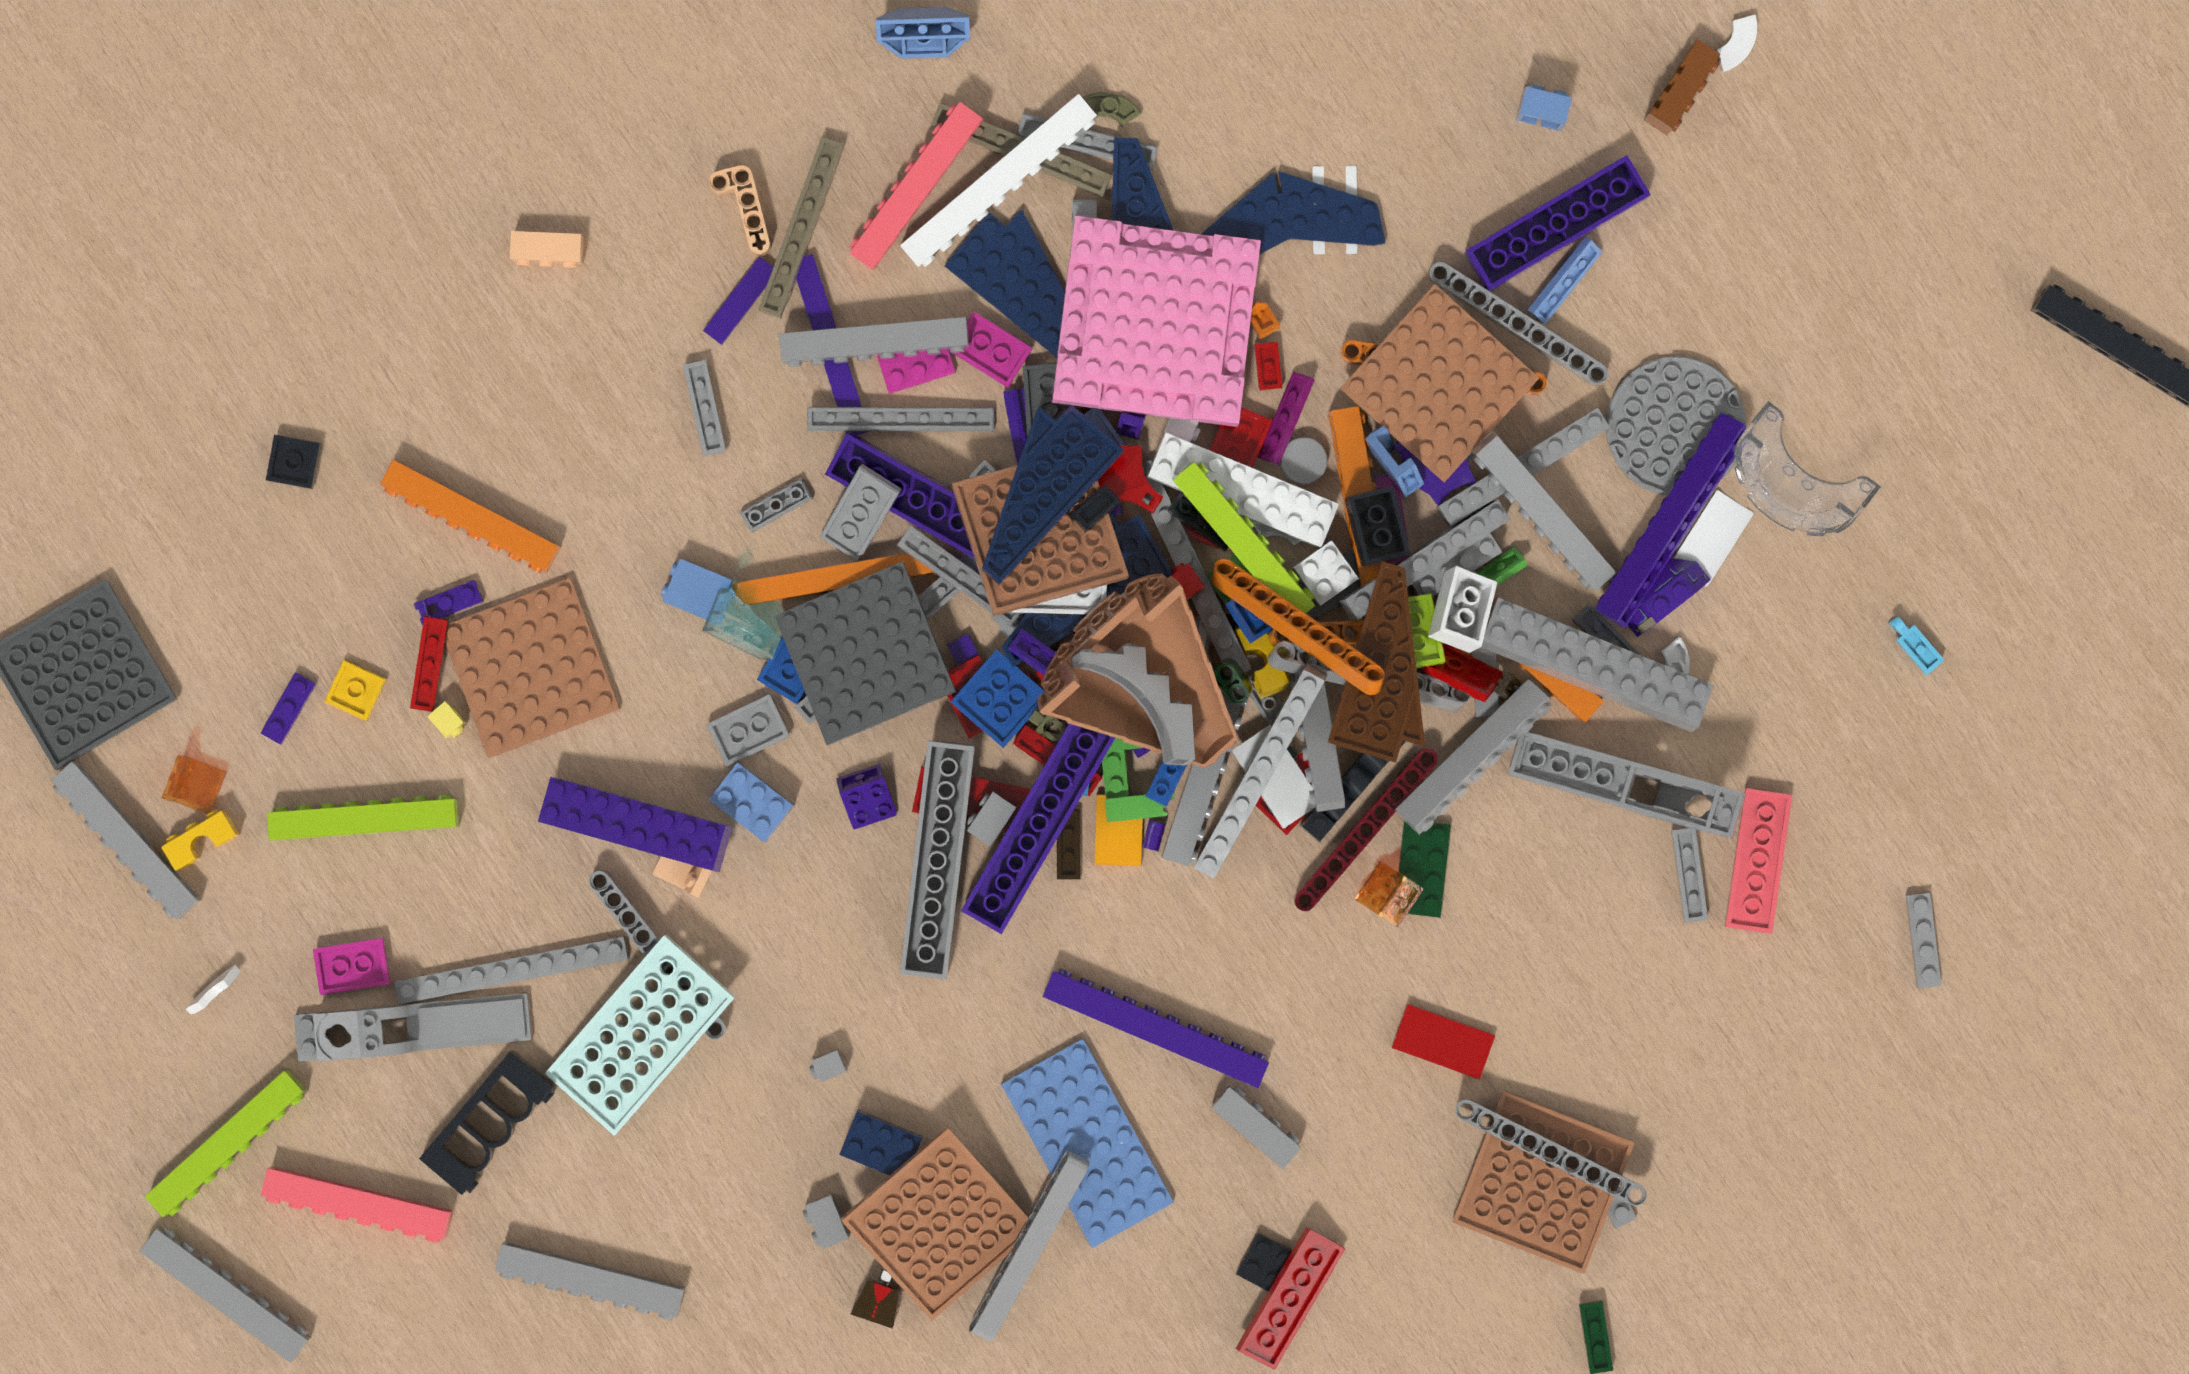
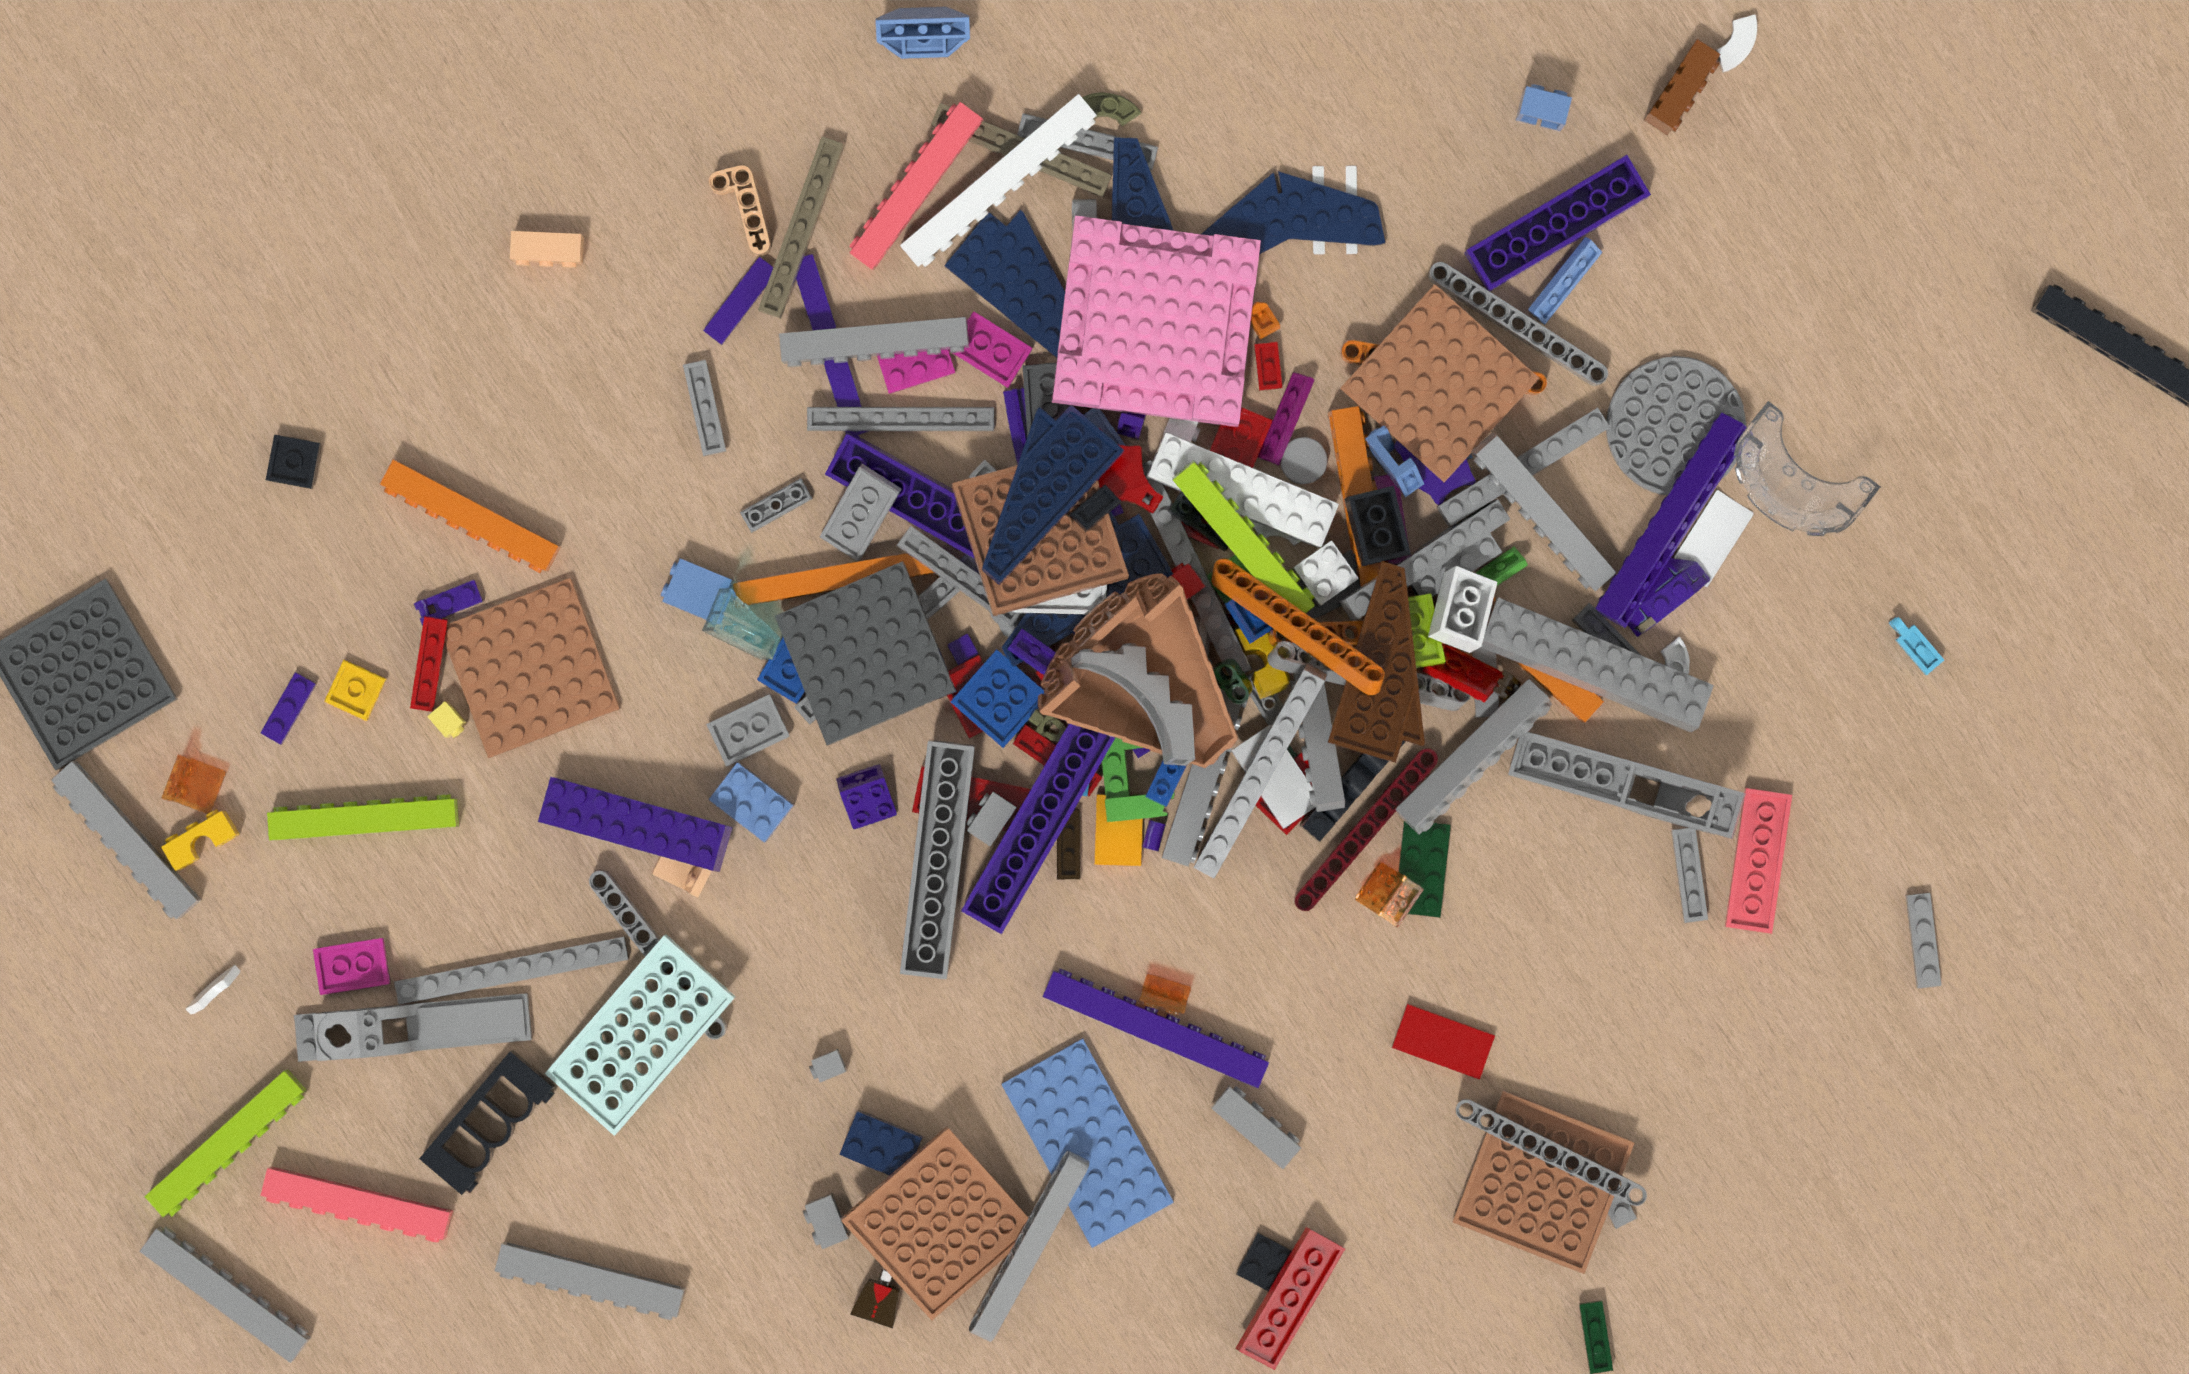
(1165, 993): none -> clear orange bracket

